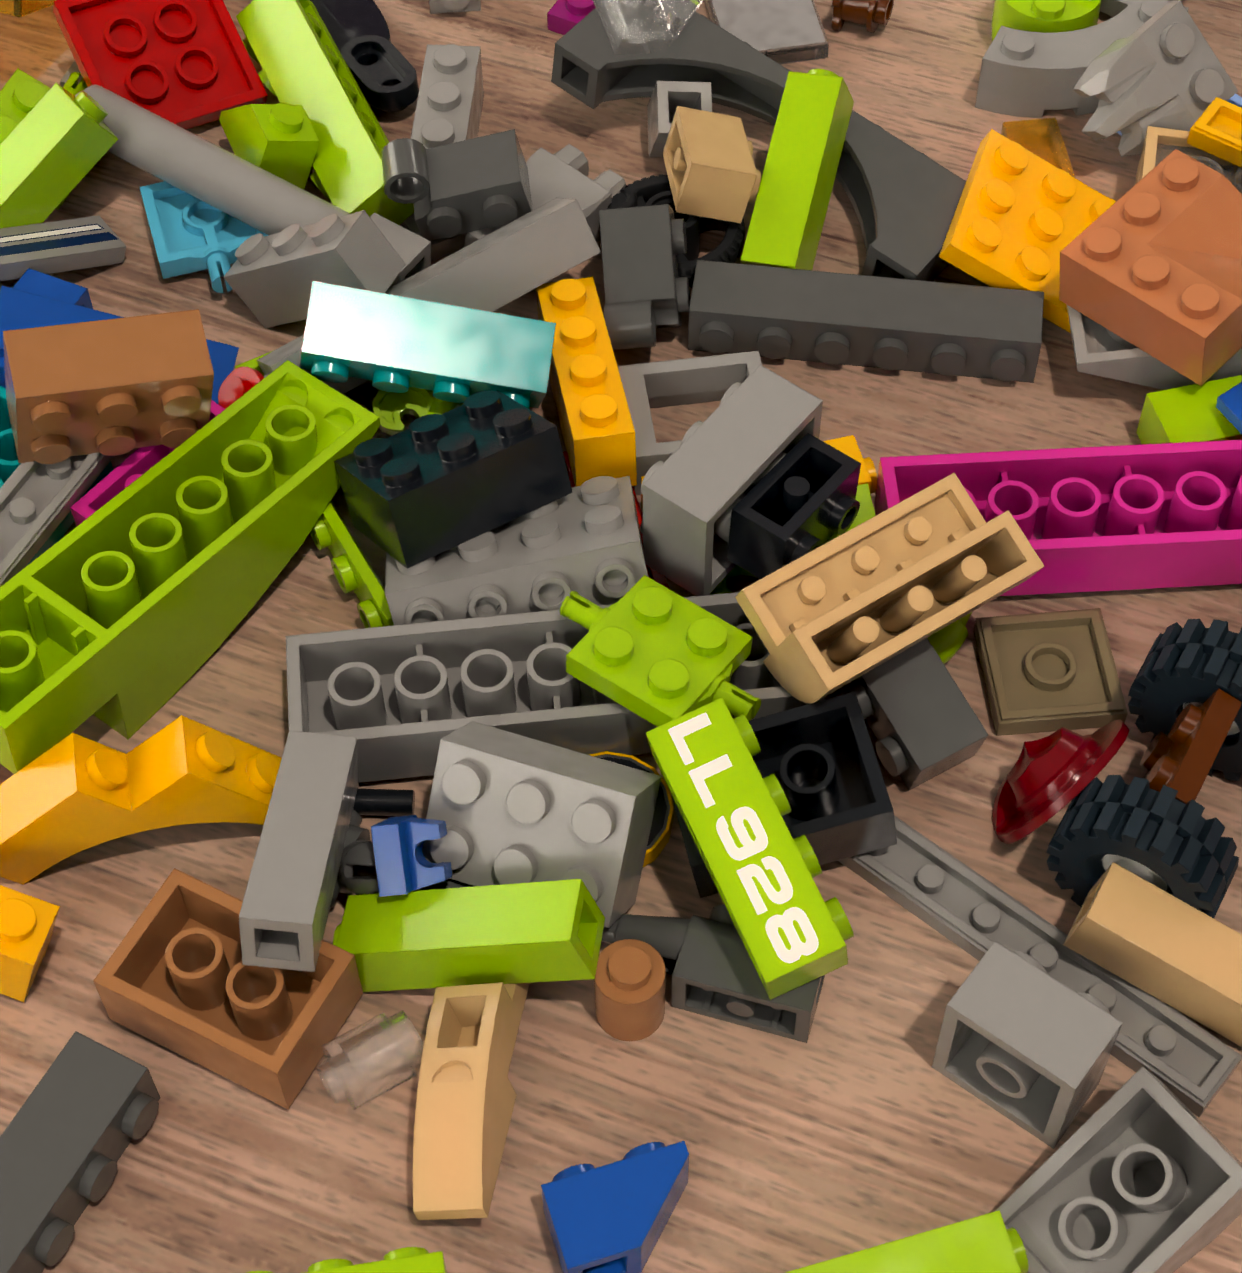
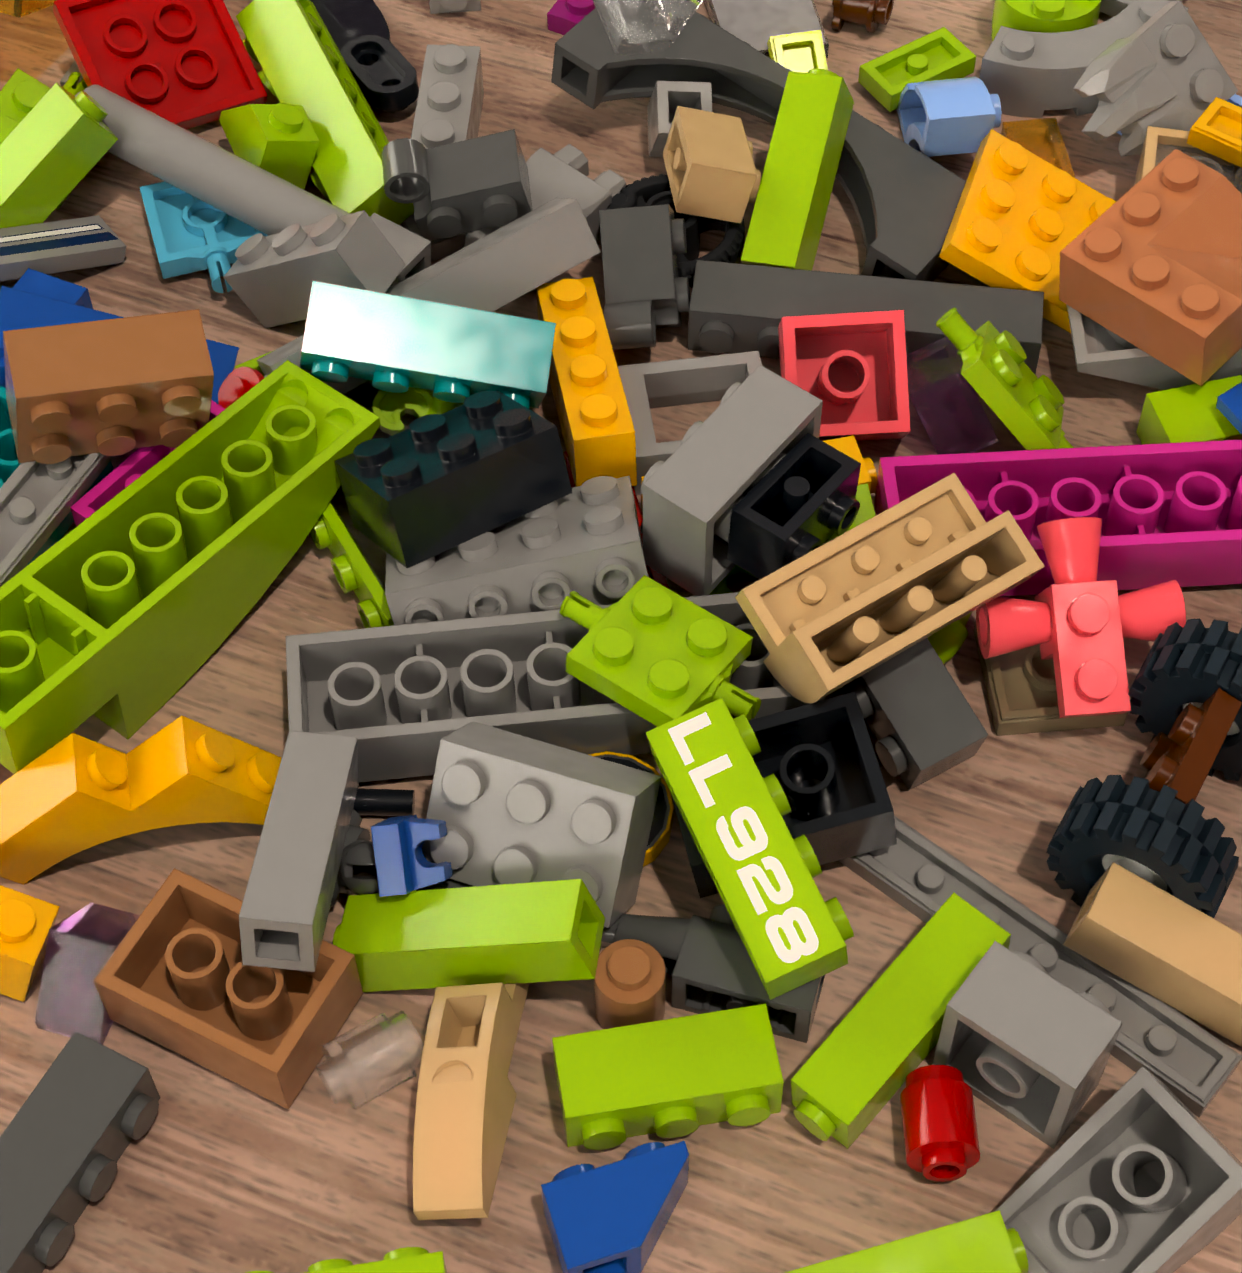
(72, 960): none -> slope
(668, 1076): none -> lime brick
(798, 51): none -> neon yellow tile
(852, 366): none -> coral brick
(891, 1025): none -> lime brick
(924, 59): none -> lime plate
(939, 1123): none -> red brick
(946, 401): none -> slope
(947, 115): none -> light blue brick
(1000, 376): none -> lime plate
(1050, 776): dark red hat -> none
(1080, 621): none -> coral brick

